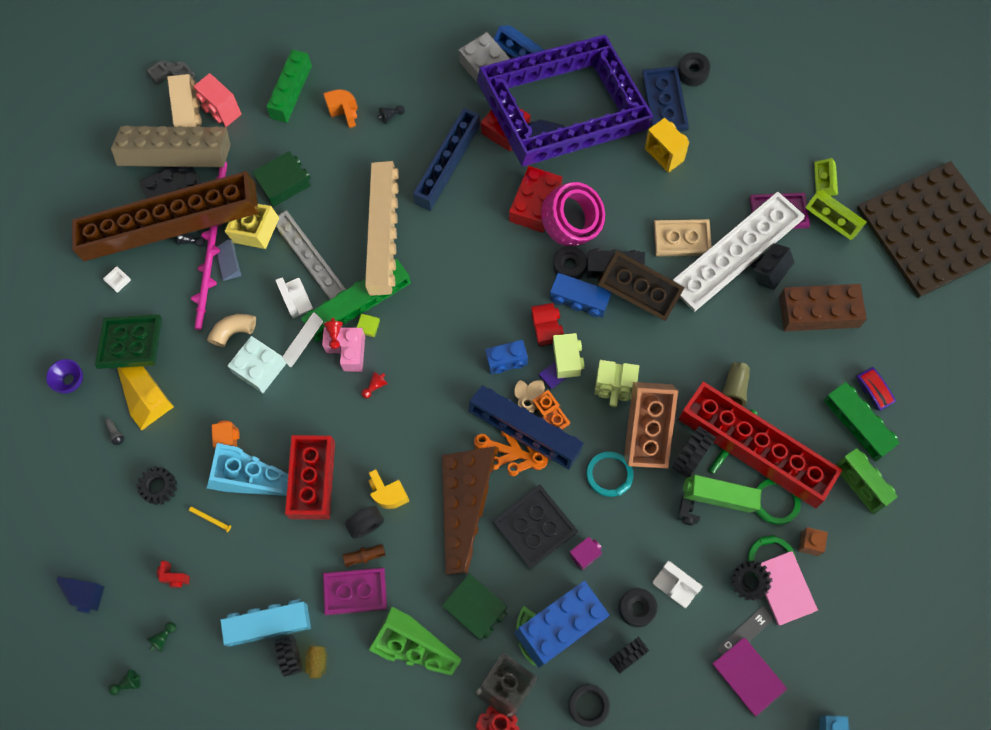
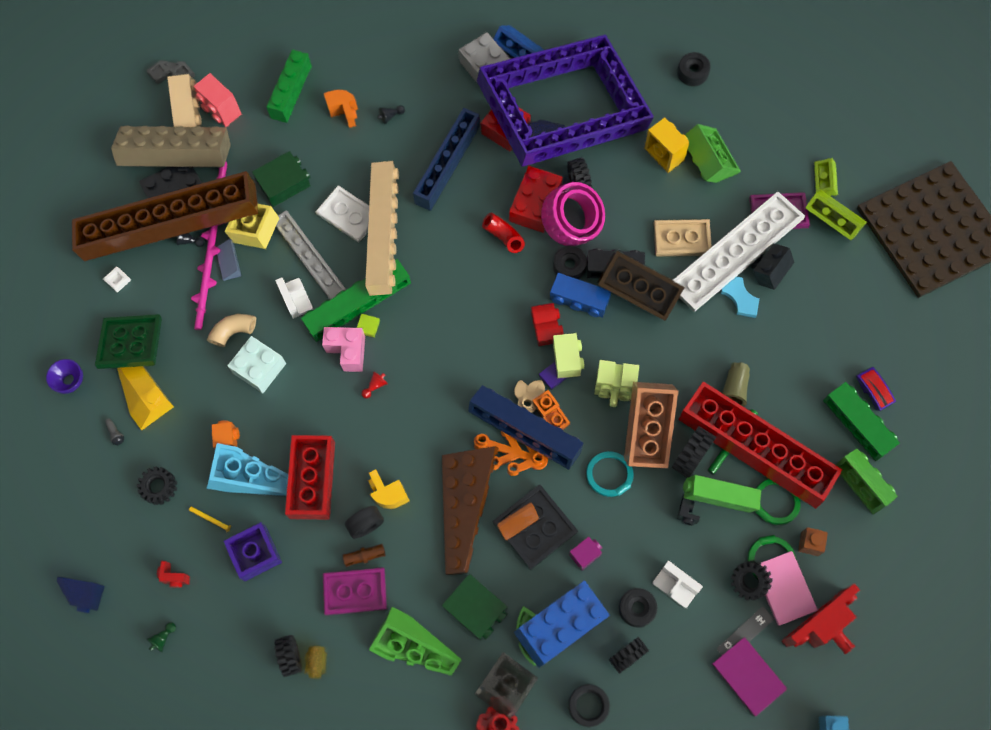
(130, 681): dark green piece -> none
(252, 551): none -> dark purple brick
(266, 623): medium azure brick -> none
(302, 339): white sticker -> none
(333, 328): red piece -> none
(346, 213): none -> white tile
(504, 232): none -> red cylinder
(506, 357): blue brick -> none
(518, 521): none -> dark orange slope
(578, 171): none -> black tyre
(665, 96): dark blue plate -> none
(711, 154): none -> bright green slope
(745, 303): none -> medium azure tile
(822, 307): reddish brown brick -> none
(827, 623): none -> red brick

